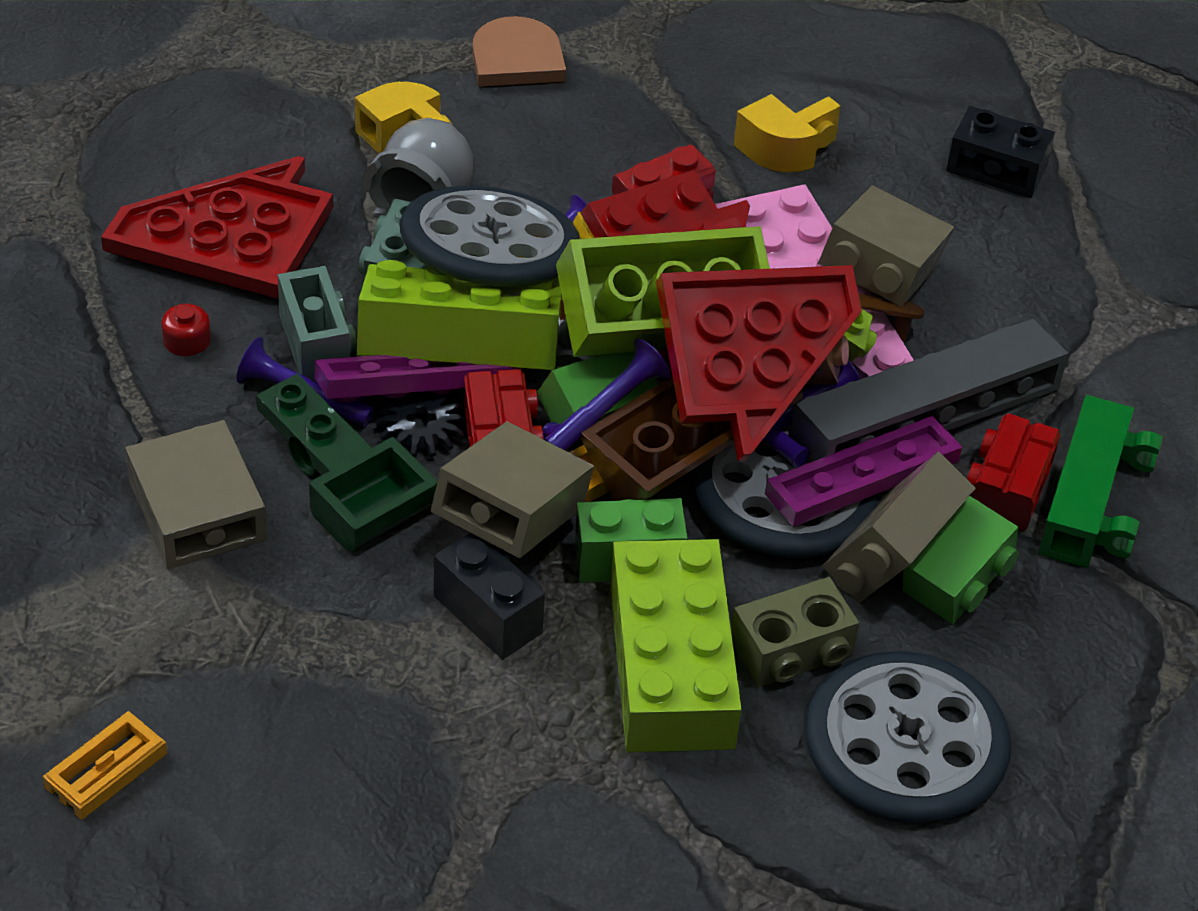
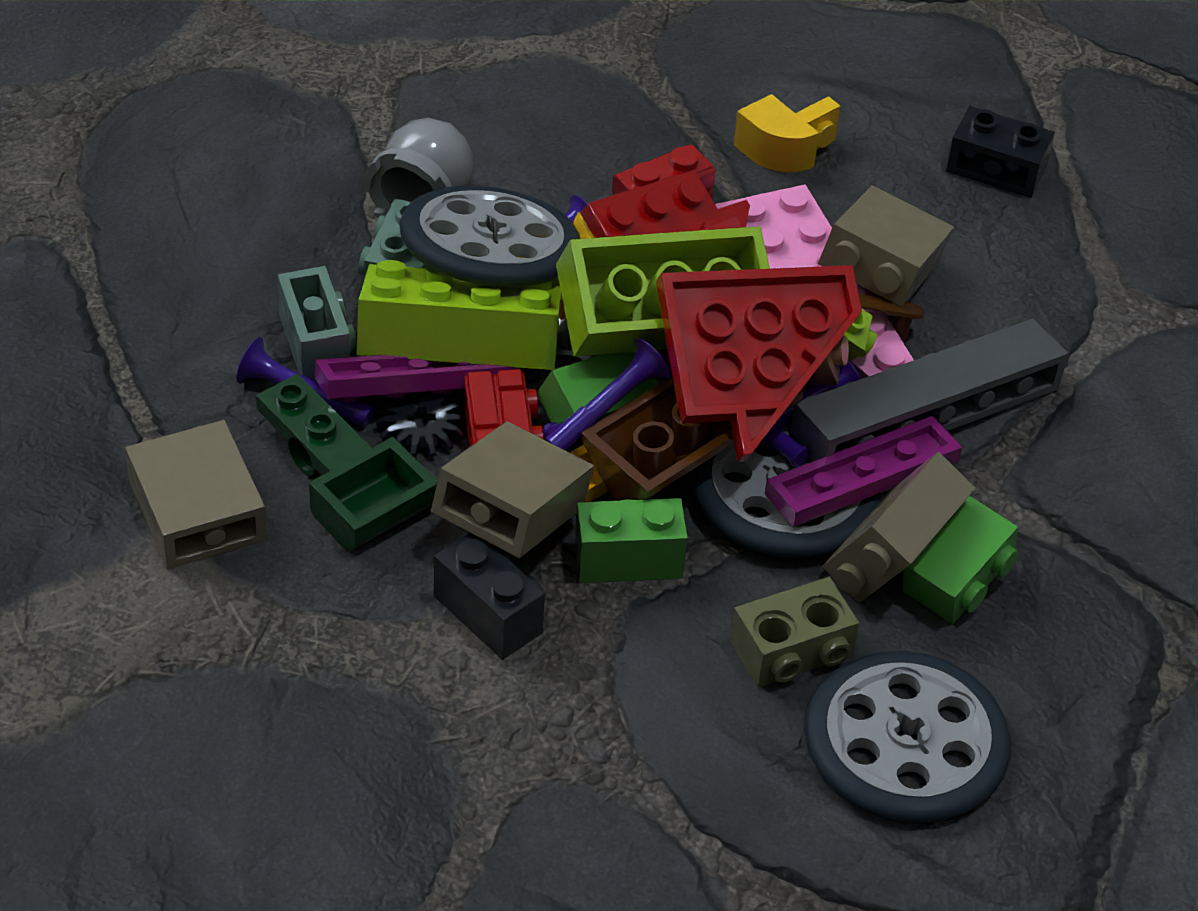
(111, 771): light orange tile -> none
(186, 329): red piece -> none
(227, 229): red wing -> none
(392, 106): yellow brick -> none
(517, 53): nougat tile -> none
(674, 646): lime brick -> none
(1014, 468): red brick -> none
(1086, 480): green brick -> none

